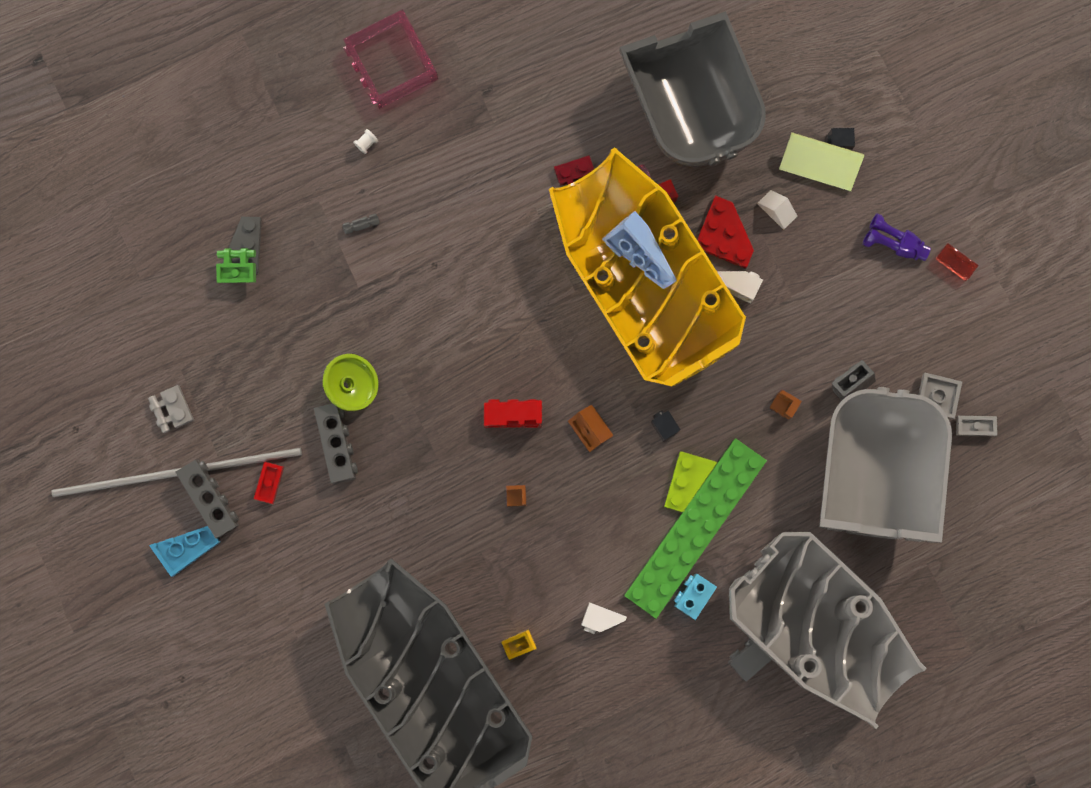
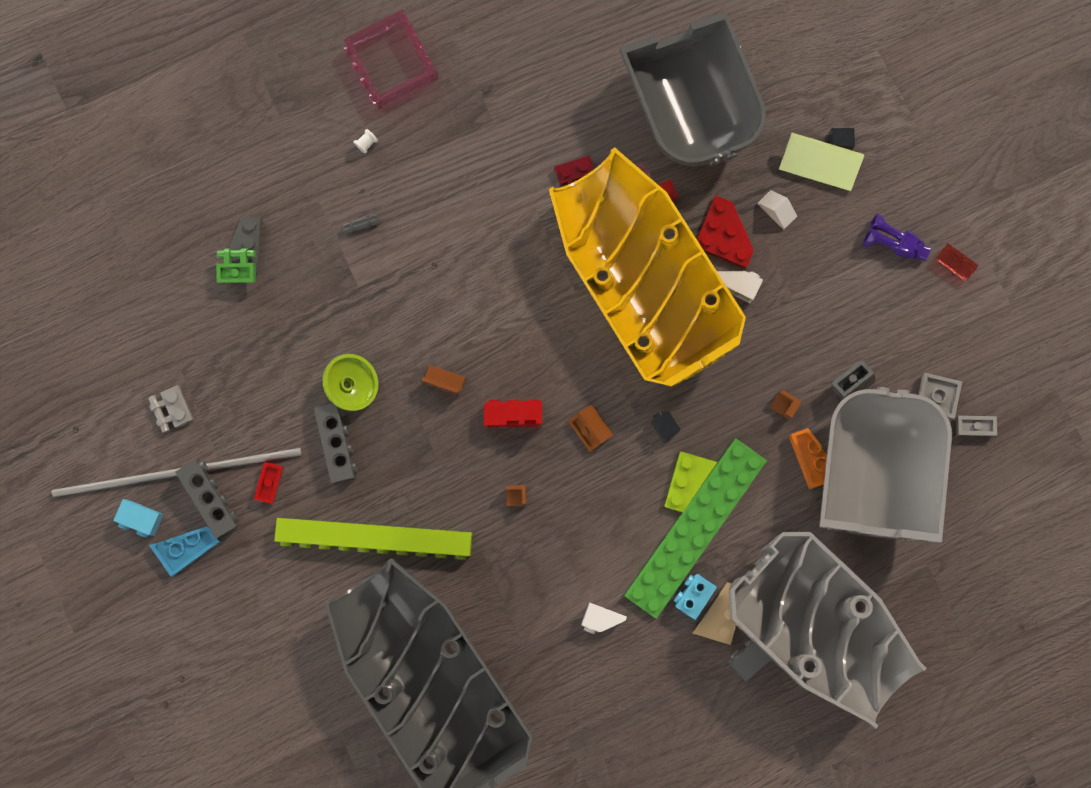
(138, 517): none -> medium azure brick
(373, 537): none -> lime brick
(444, 380): none -> dark orange panel
(519, 644): yellow slope -> none
(637, 244): light blue wedge -> none
(717, 622): none -> tan wing
(810, 457): none -> orange wing

